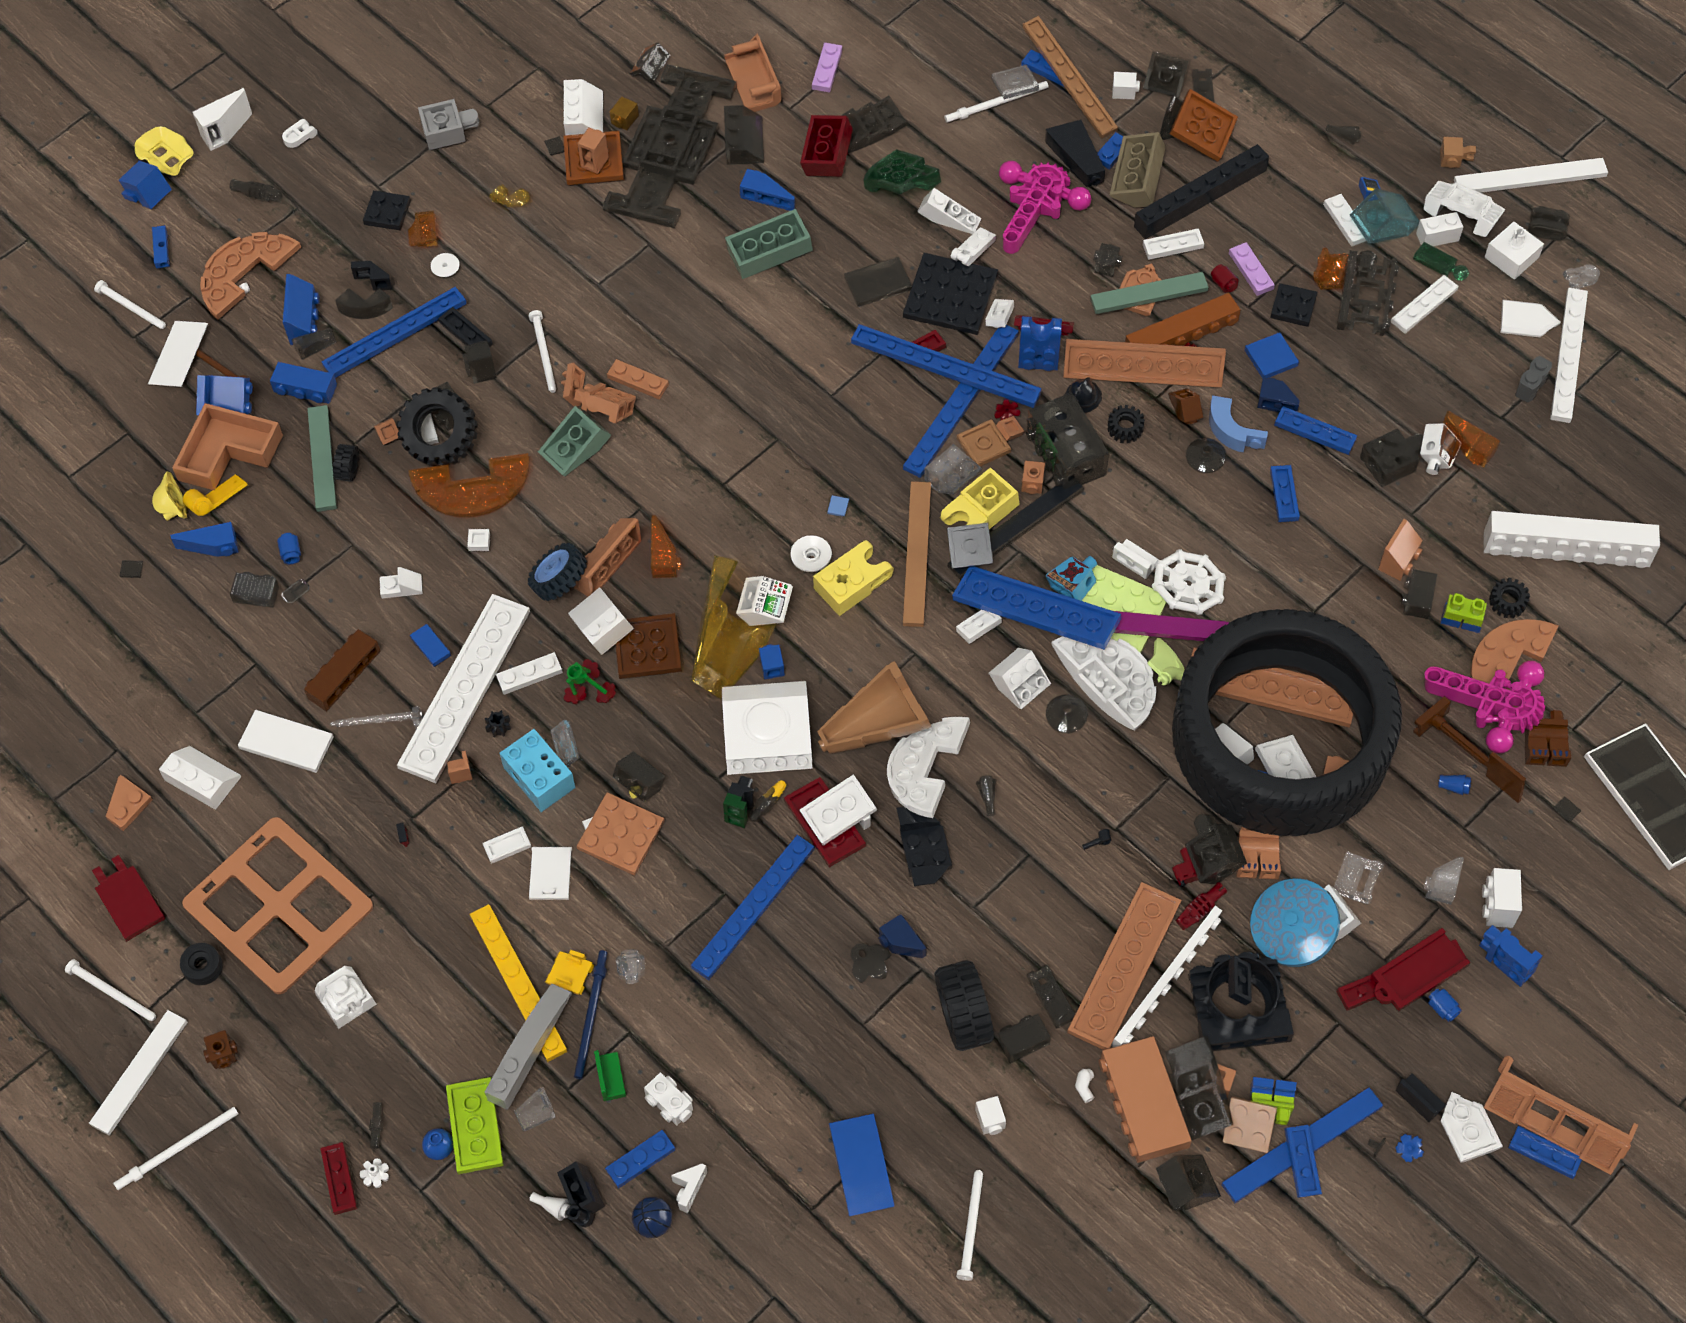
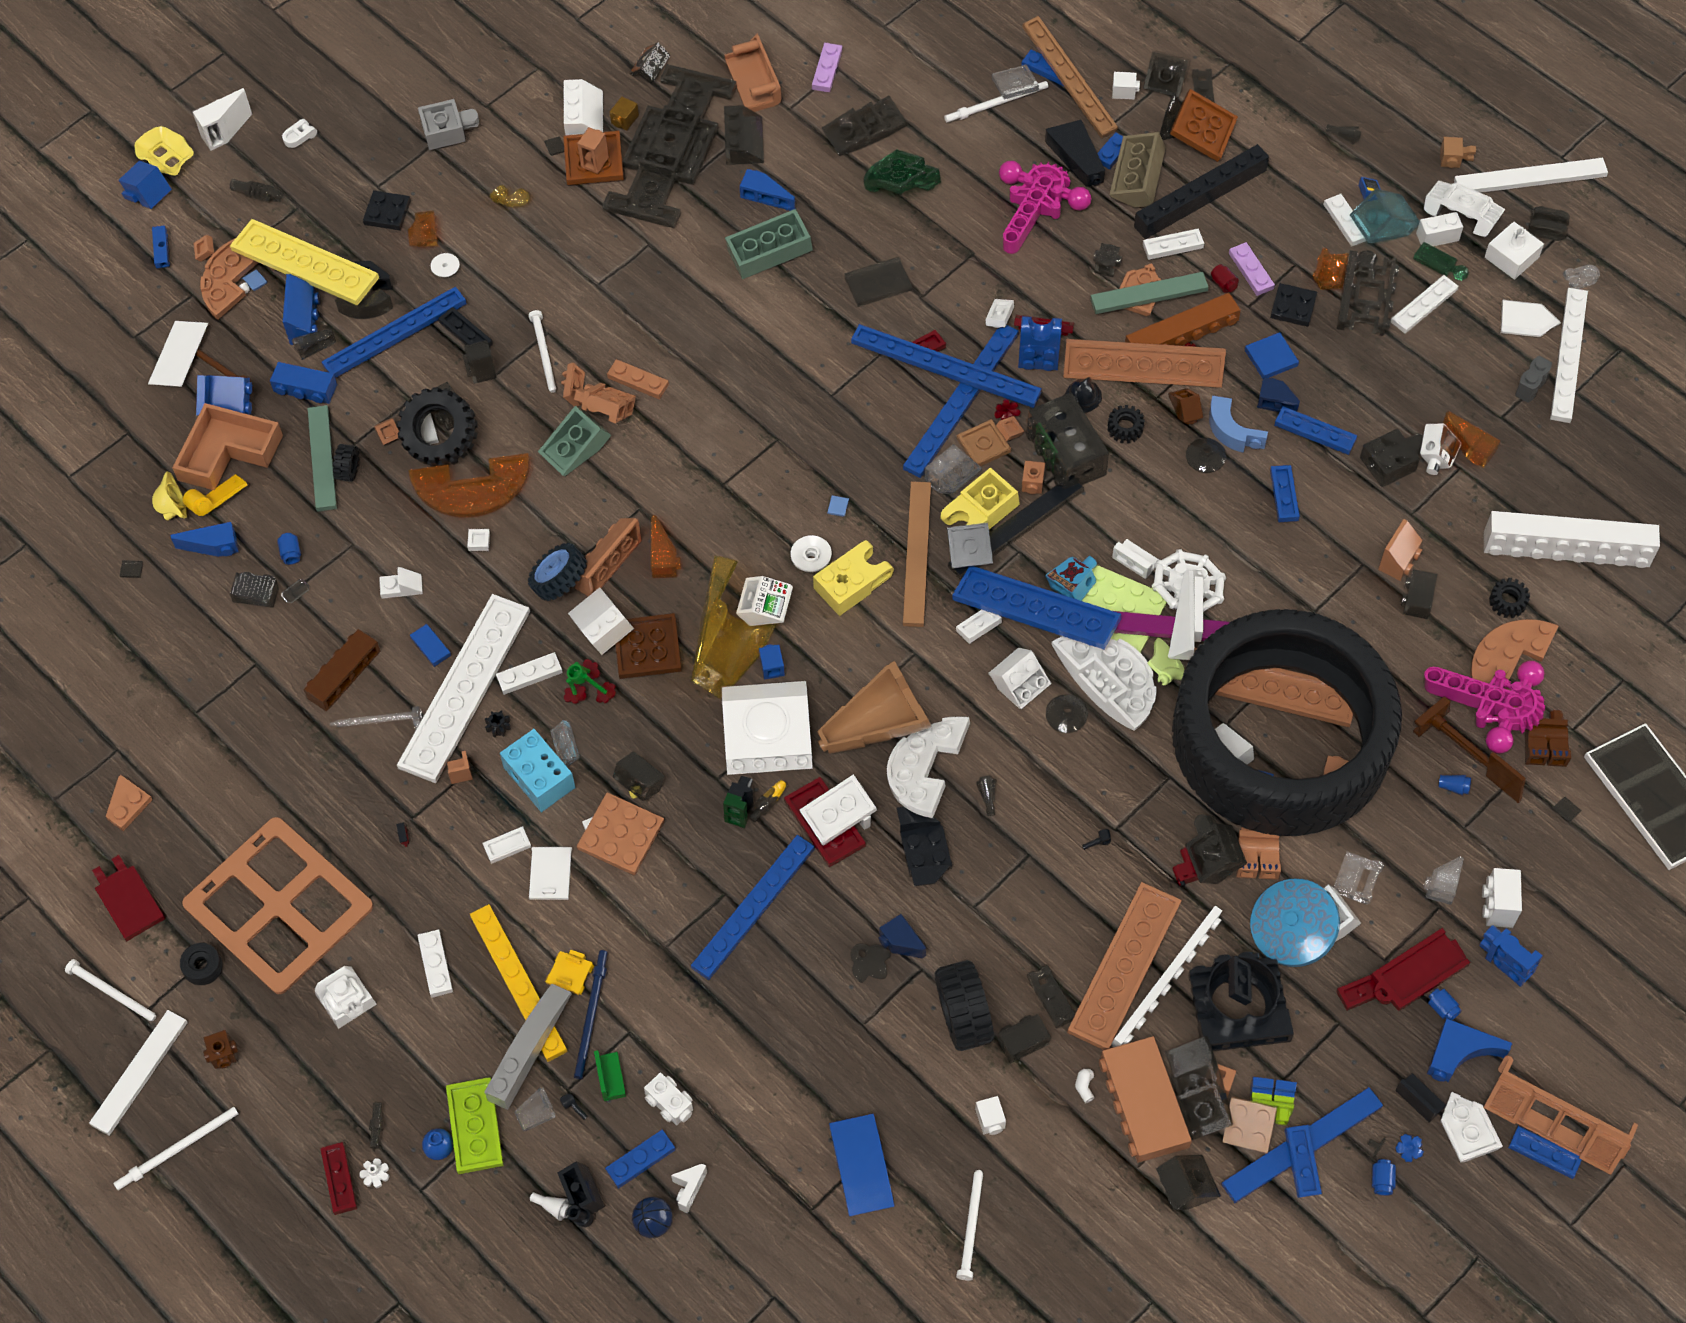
(101, 287): white bar -> none
(199, 776): white slope -> none
(203, 248): none -> nougat plate
(255, 280): none -> medium blue piece
(285, 741): white tile -> none
(304, 261): none -> light yellow plate
(435, 963): none -> white plate
(568, 1101): none -> black hand
(630, 966): clear head -> none
(826, 145): dark red brick -> none
(947, 212): white slope -> none
(950, 294): black plate -> none
(973, 246): white plate -> none
(1189, 617): none -> white wedge
(1200, 906): dark red hinge -> none
(1284, 759): white tile -> none
(1383, 1177): none -> blue brick
(1460, 1043): none -> blue arch
(1462, 608): lime hips -> none

